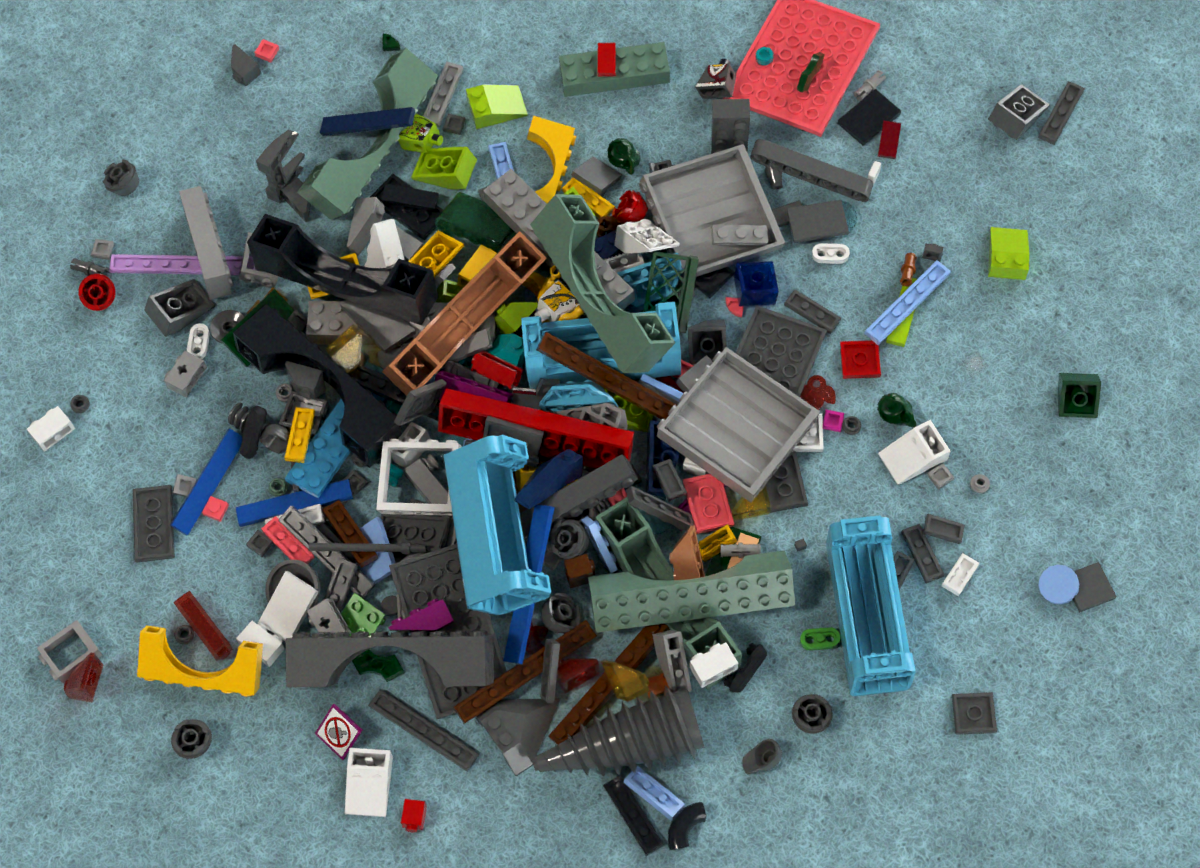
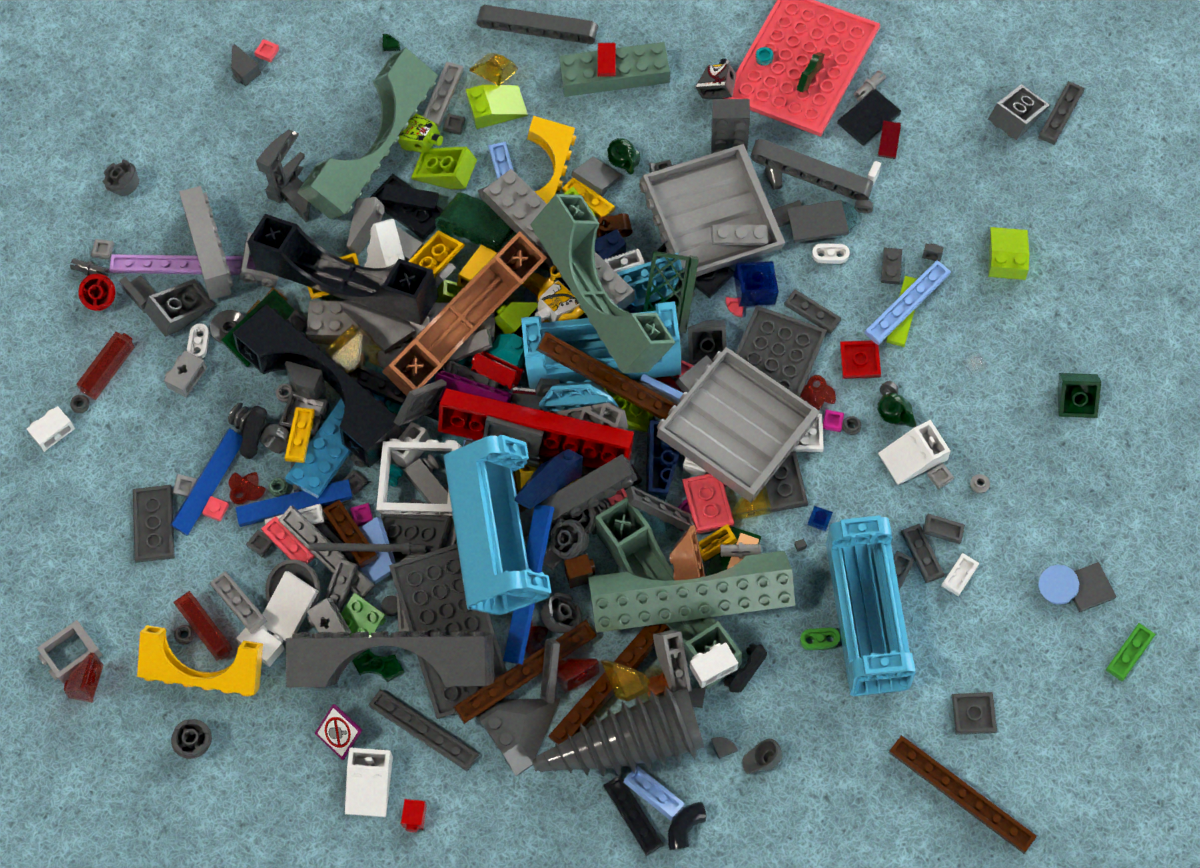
(105, 365): none -> clear red brick
(138, 290): none -> dark grey panel
(238, 602): none -> light grey tile
(247, 486): none -> clear red plate
(361, 514): none -> dark pink tile
(367, 121): dark blue tile -> none
(428, 619): magenta slope -> none
(494, 68): none -> clear yellow slope
(537, 24): none -> dark grey beam
(600, 544): light blue plate -> none
(631, 208): red cone -> none
(642, 237): white slope -> none
(669, 480): dark grey tile -> none
(697, 696): none -> dark grey tile
(723, 746): none -> dark grey tile
(812, 713): dark grey cone -> none
(820, 518): none -> clear blue plate
(863, 206): none -> dark grey tile
(888, 387): none -> dark grey plate
(891, 266): none -> dark grey plate
(908, 269): dark orange pin -> none
(963, 794): none -> reddish brown plate
(1130, 652): none -> bright green tile

